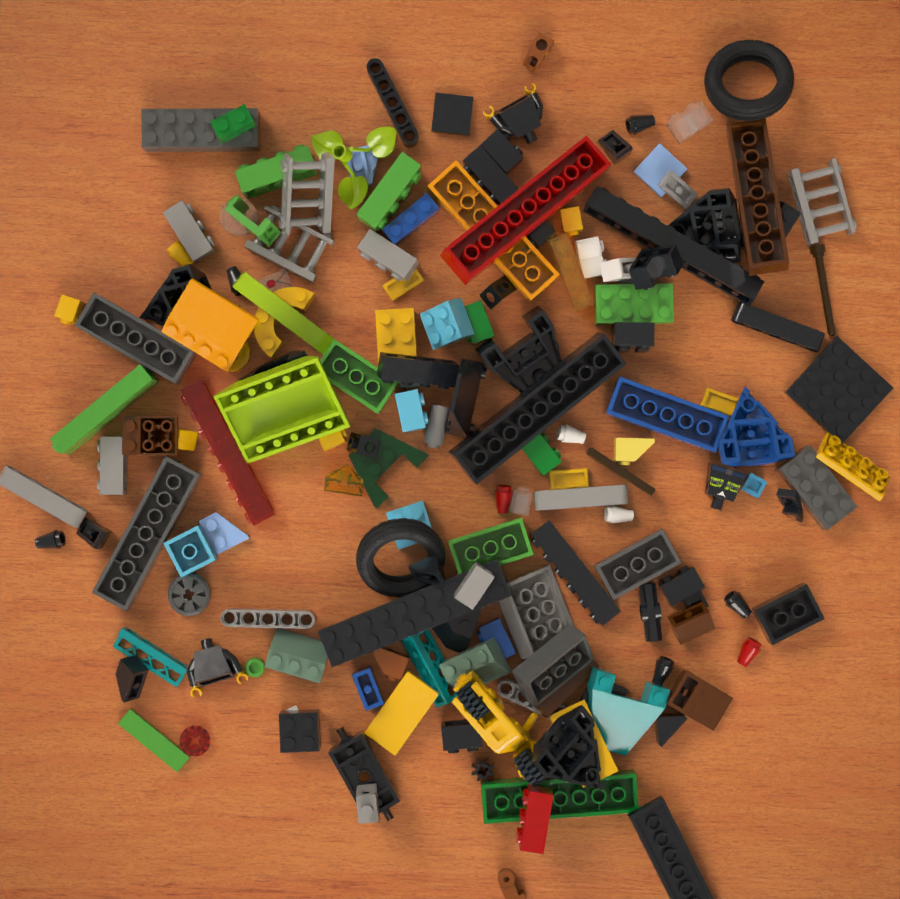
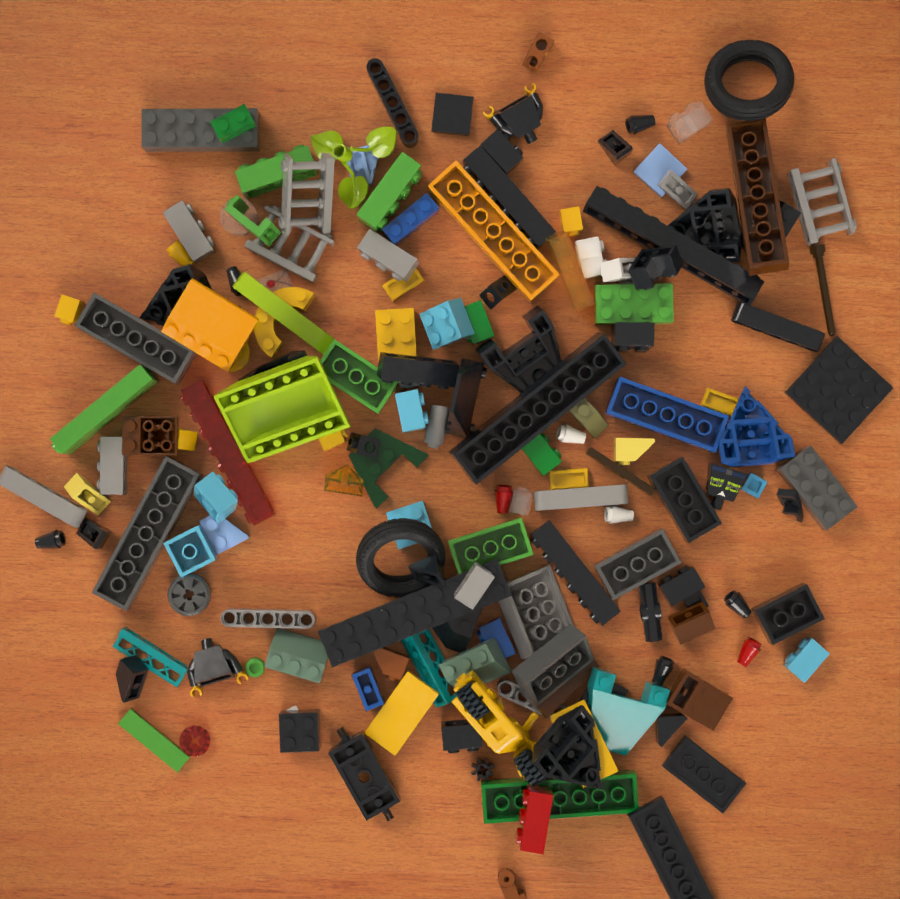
(86, 494): none -> light yellow slope
(215, 497): none -> medium azure brick
(367, 803): light grey torso -> none
(525, 210): red brick -> none
(588, 418): none -> olive slope
(684, 499): none -> black brick
(703, 774): none -> black tile
(806, 658): none -> medium azure brick
(853, 466): yellow tile -> none

